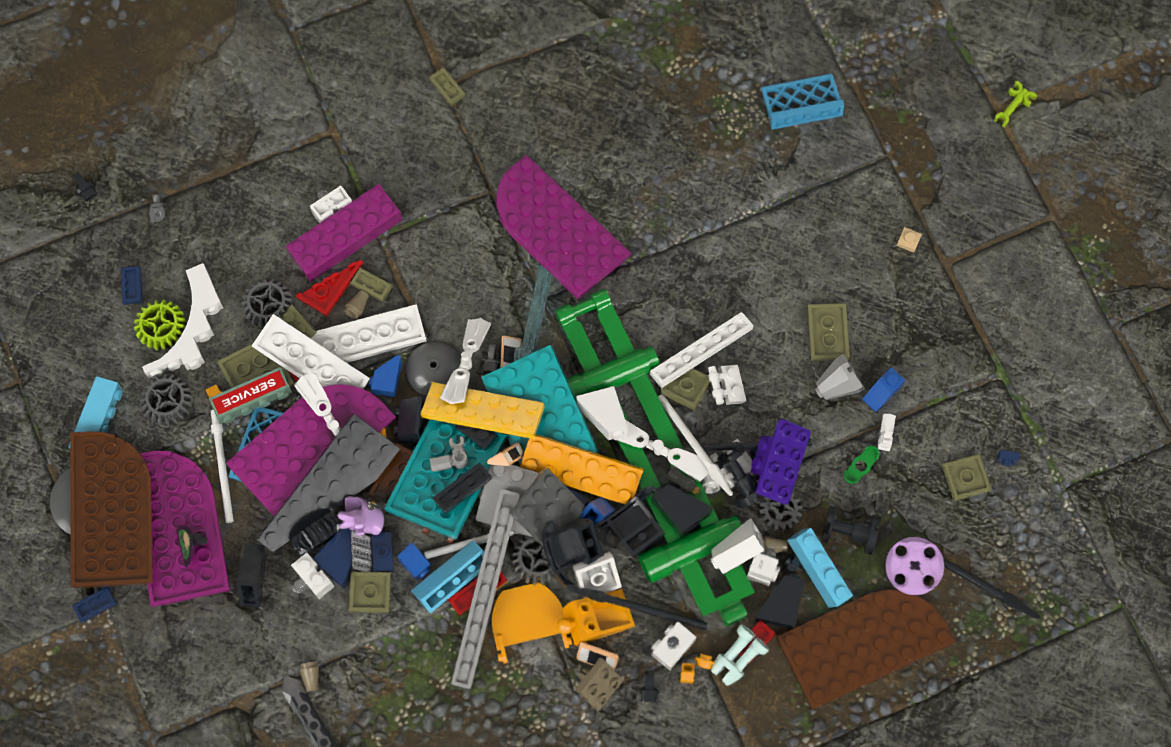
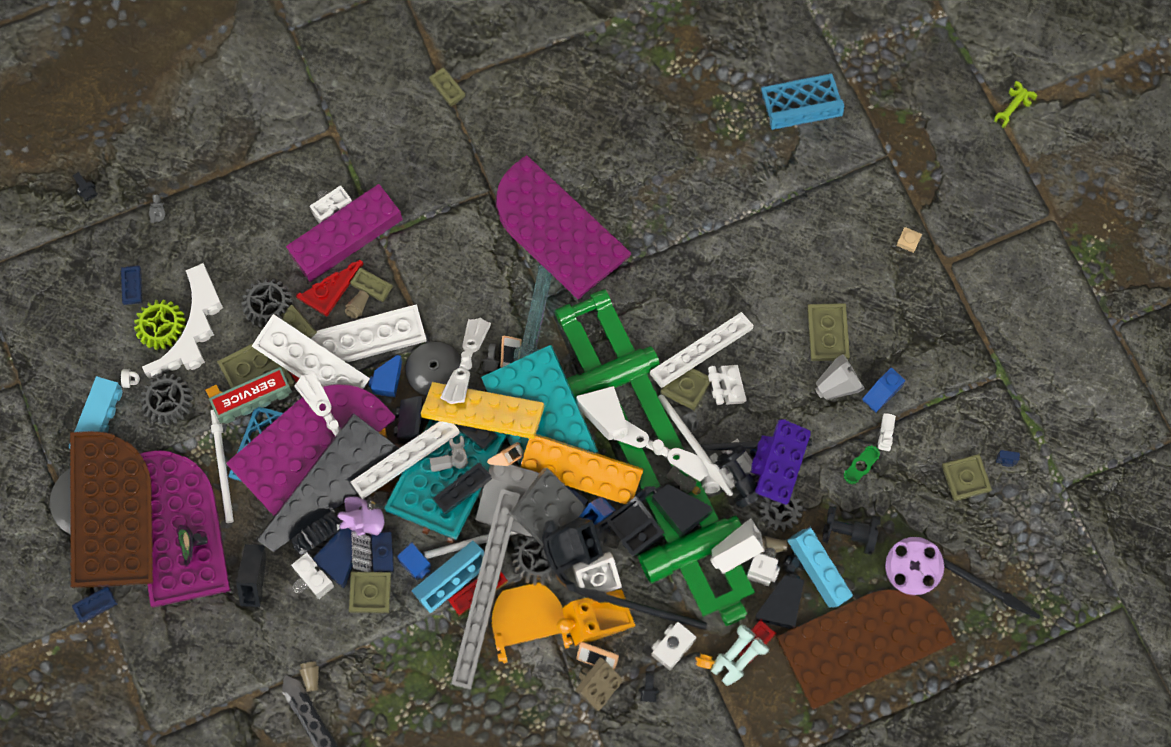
(126, 380): none -> white tile
(404, 458): none -> white plate
(687, 673): light orange piece -> none

